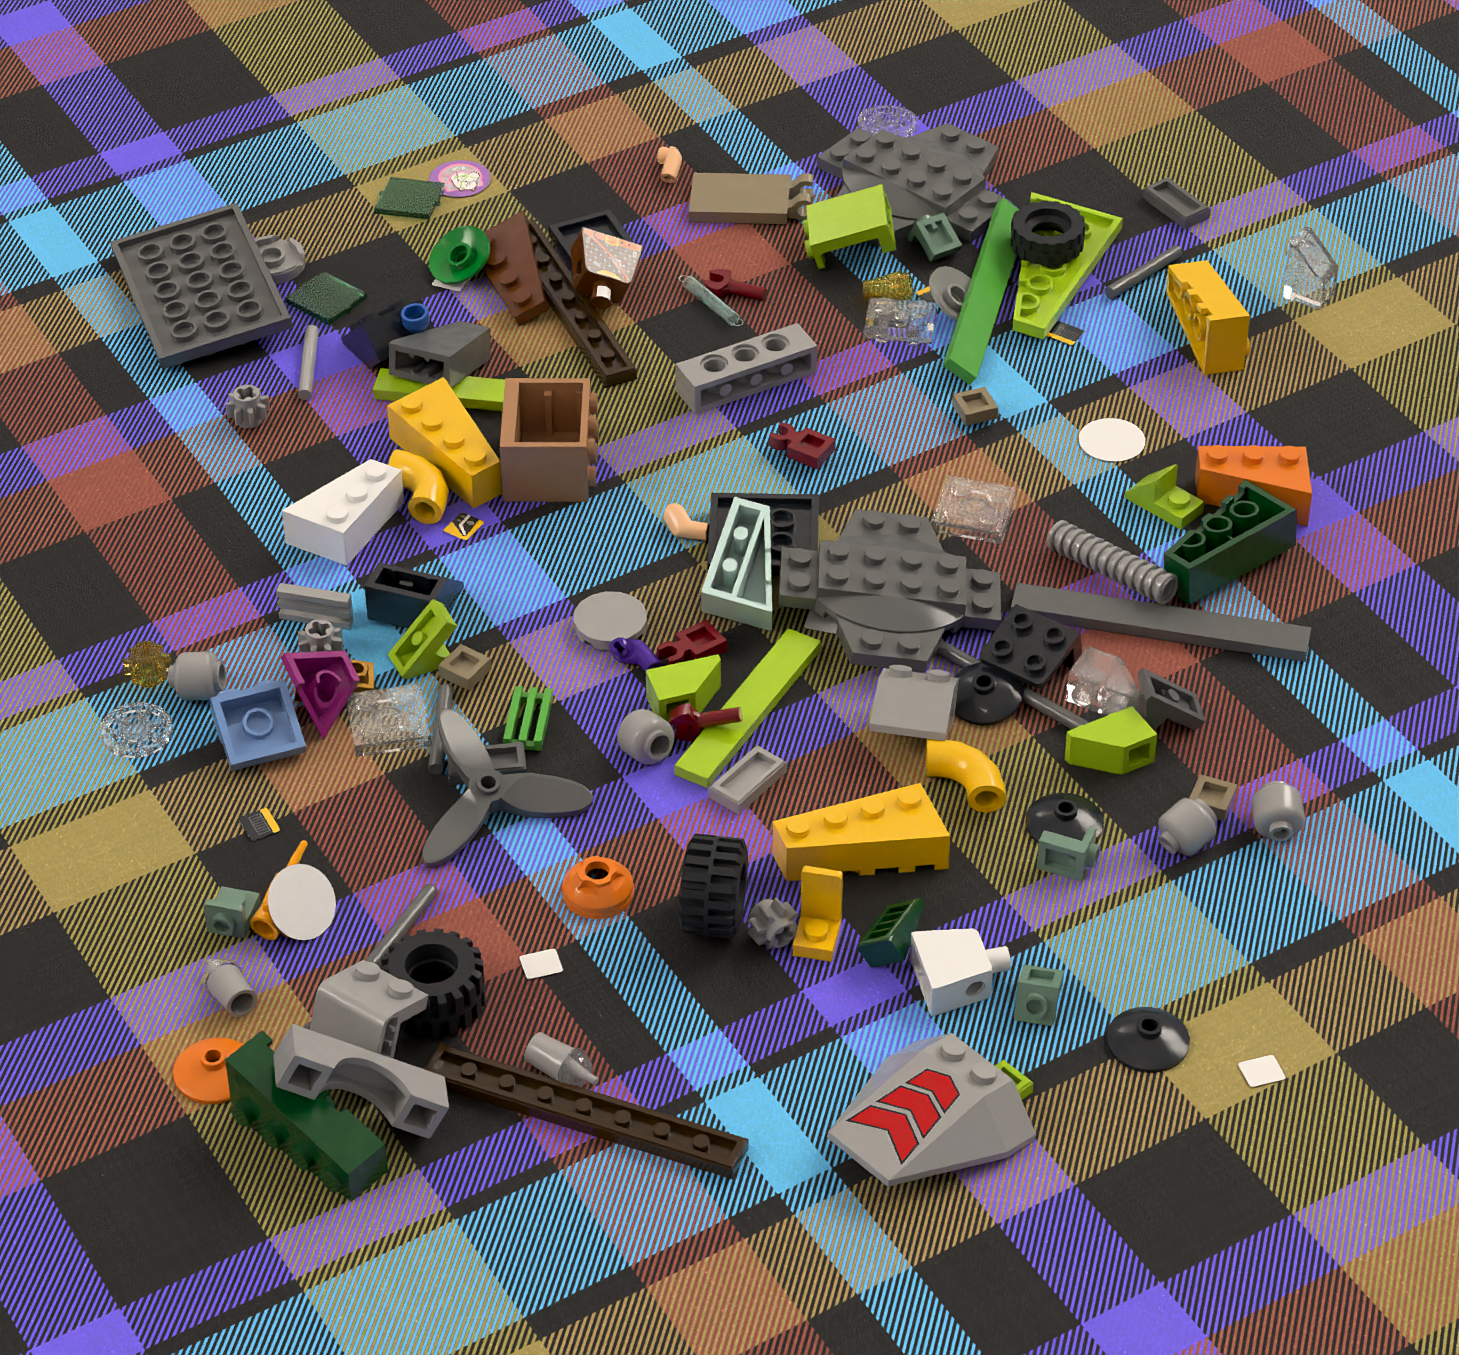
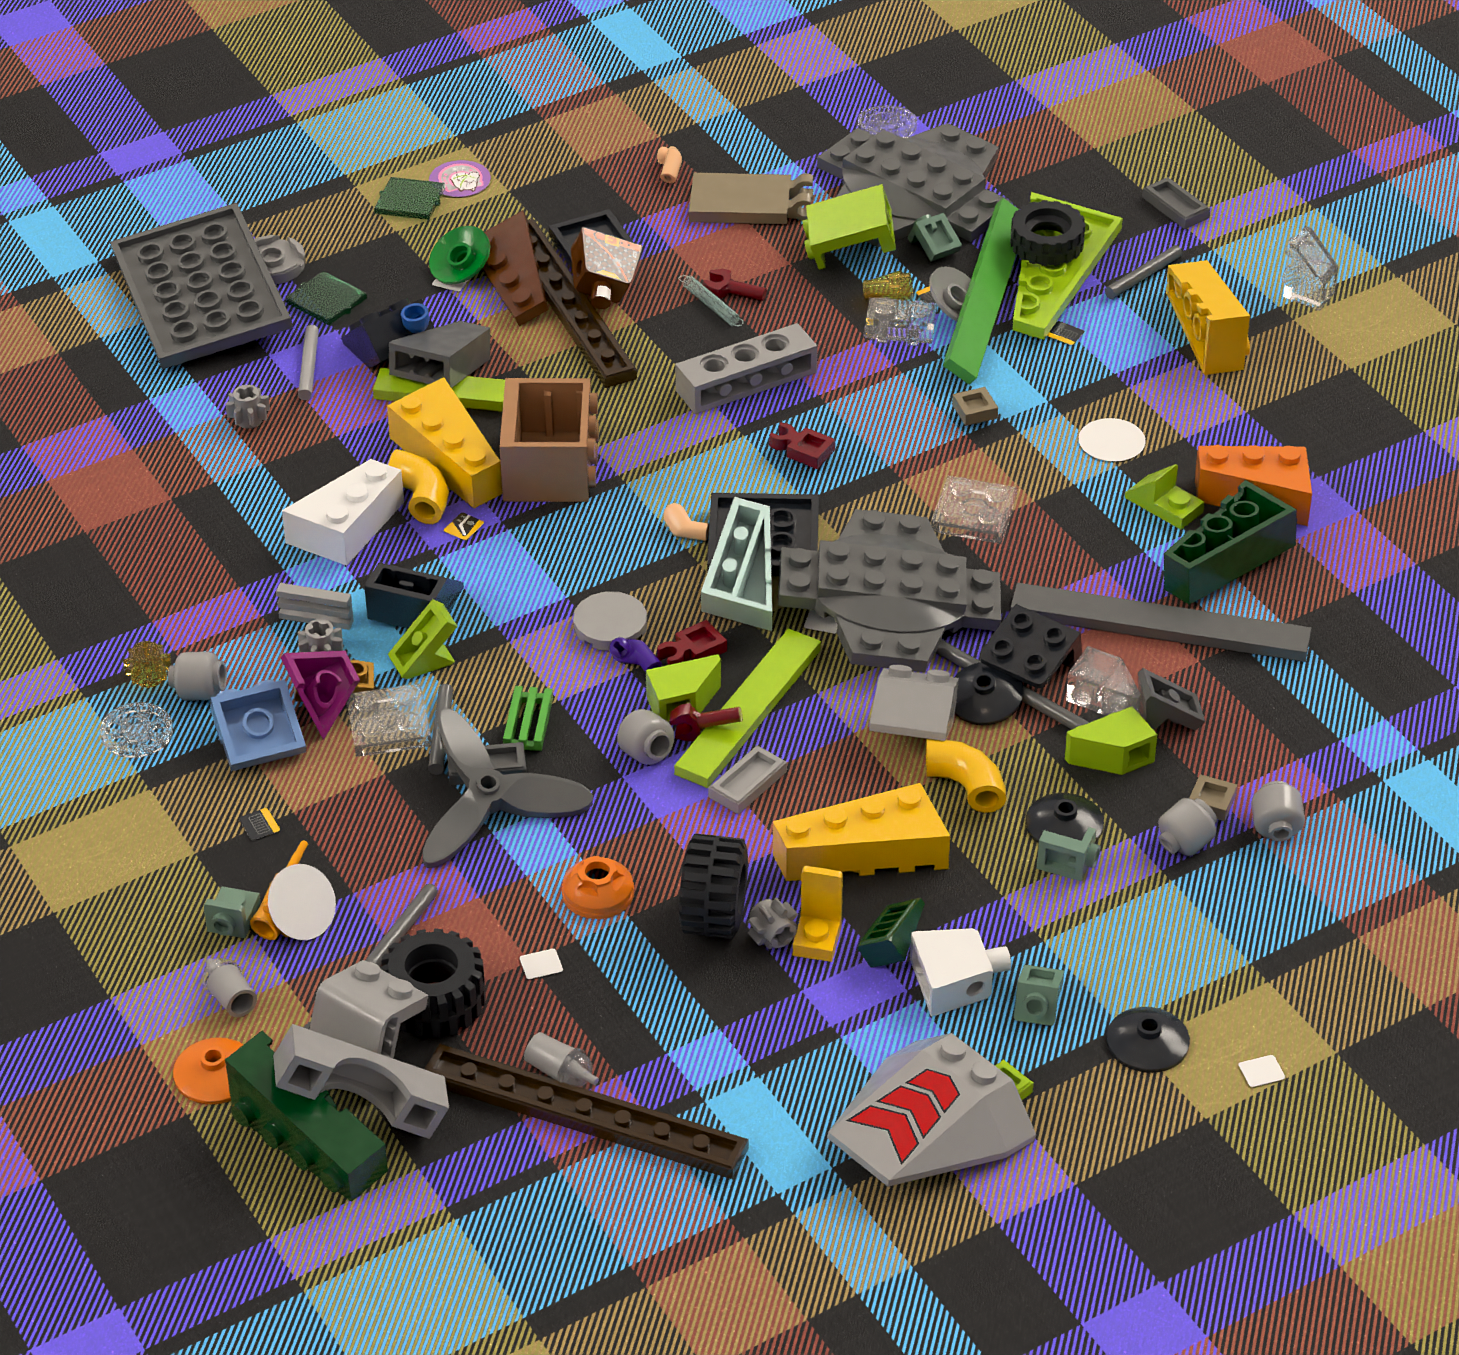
(464, 667): dark tan plate -> none
(1112, 562): light grey piece -> none

